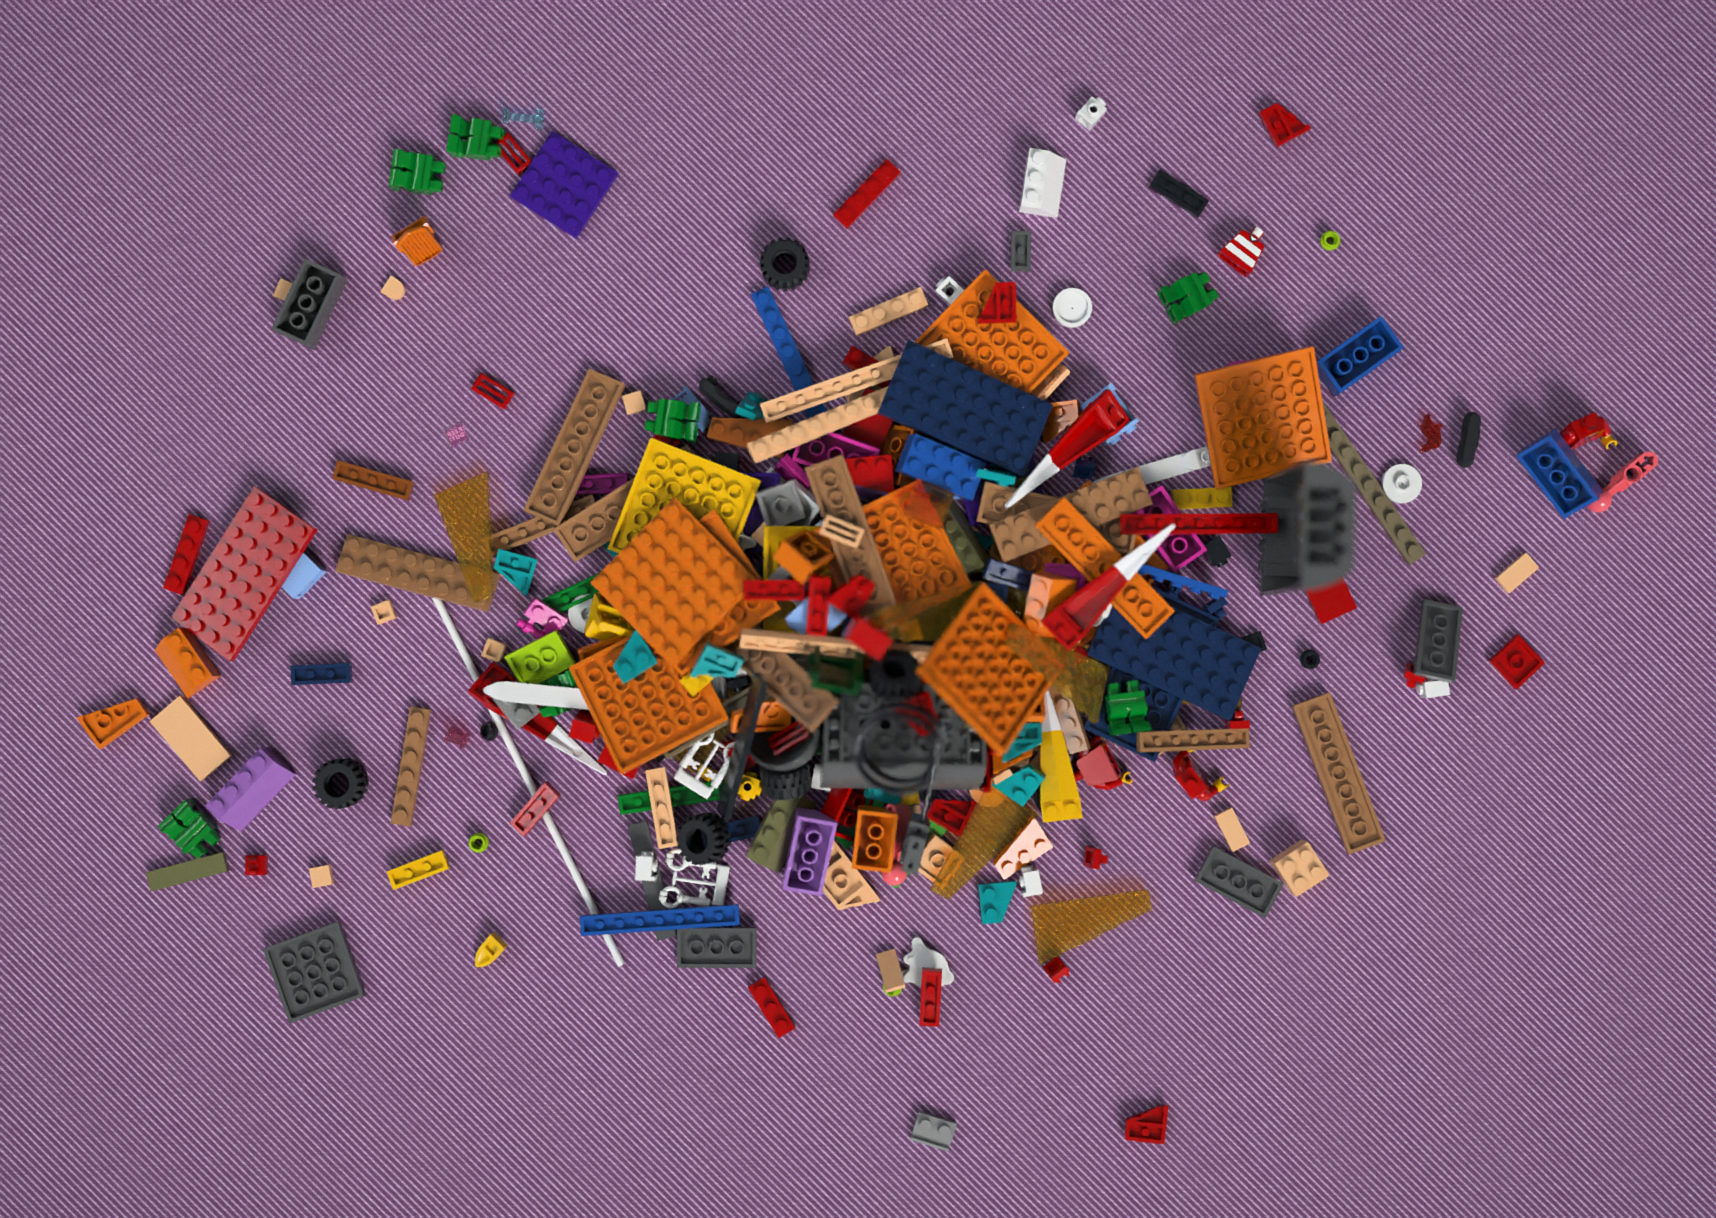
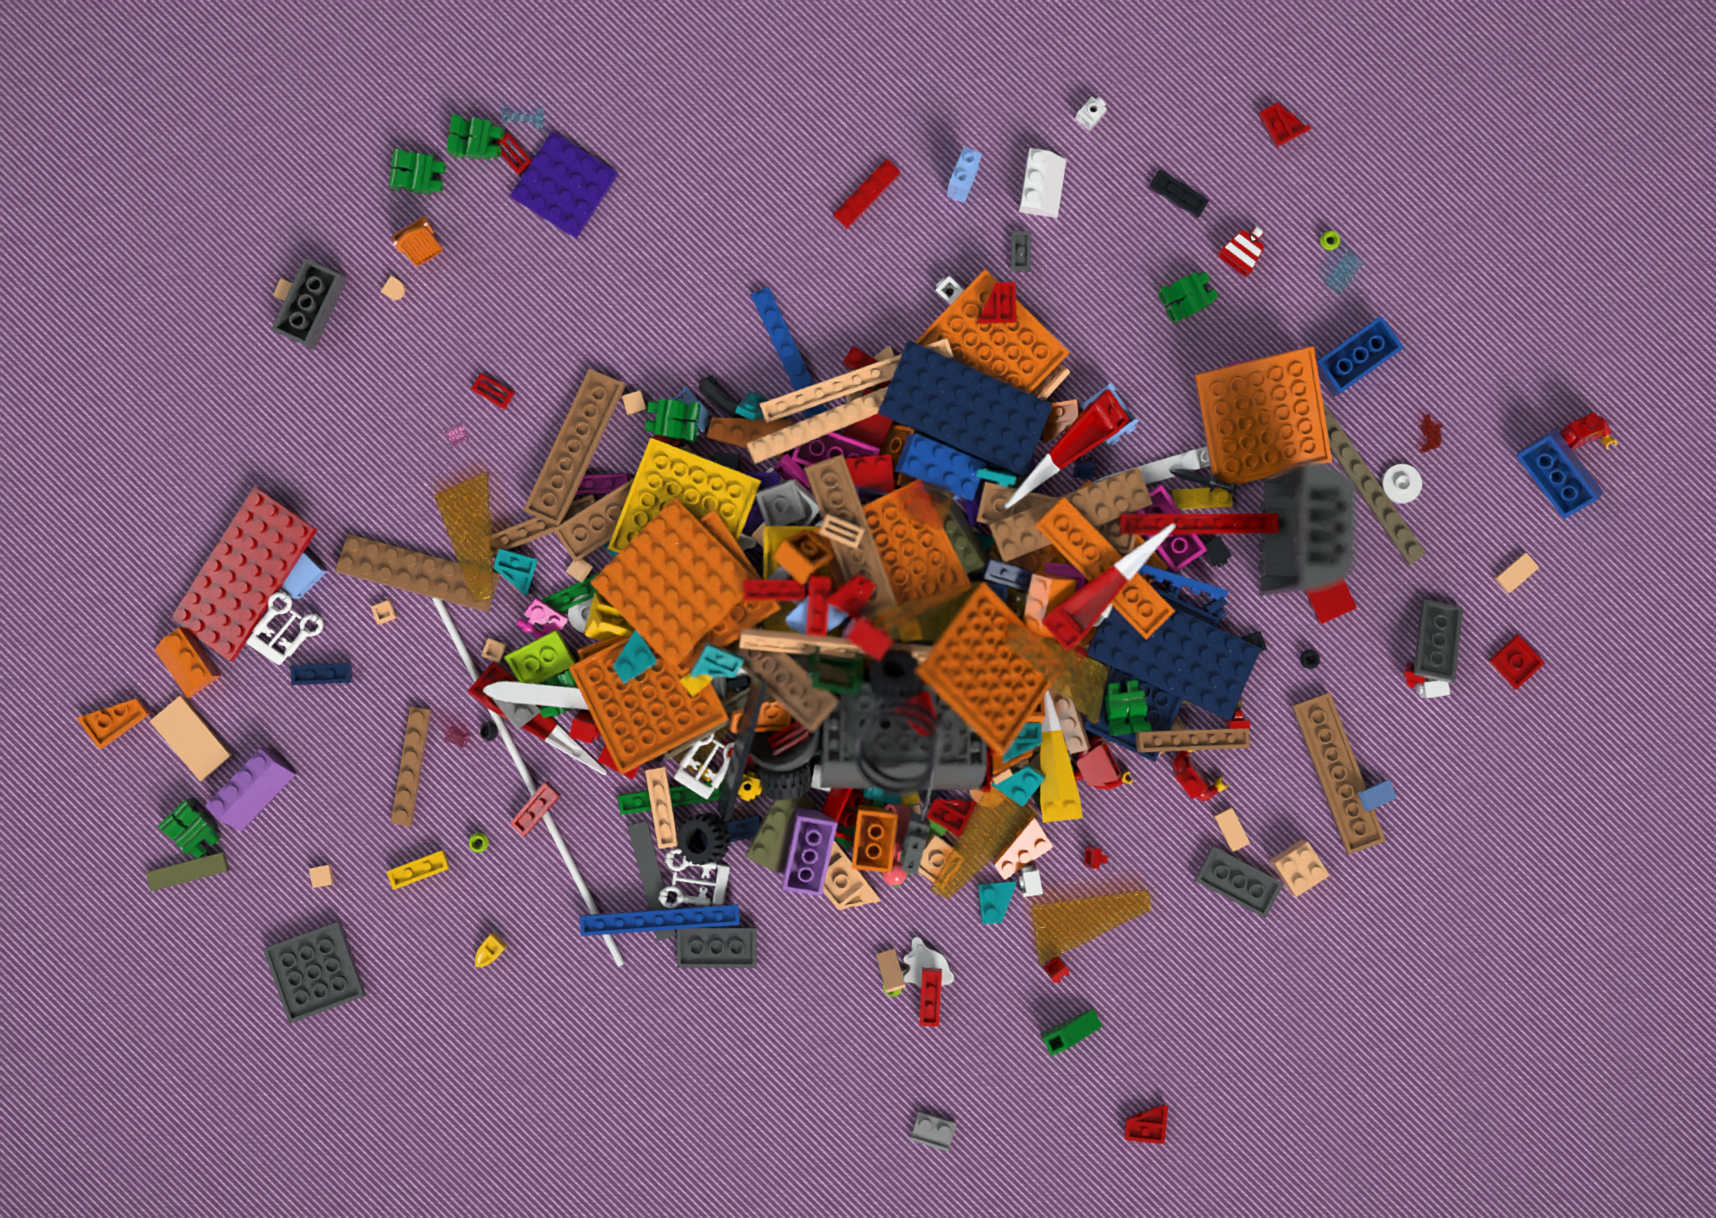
(186, 554): red plate -> none
(256, 864): red tile -> none
(267, 649): none -> white piece
(324, 786): black tyre -> none
(373, 480): dark orange plate -> none
(579, 570): none -> light nougat tile
(646, 866): white brick -> none
(771, 1007): red plate -> none
(780, 248): black tyre -> none
(888, 311): light nougat plate -> none
(964, 174): none -> light blue panel
(1070, 1032): none -> green slope
(1074, 299): white piece -> none
(1211, 482): none -> black sword
(1343, 272): none -> clear light blue plate
(1377, 795): none -> medium blue tile
(1469, 439): black piece -> none
(1620, 482): coral beam -> none

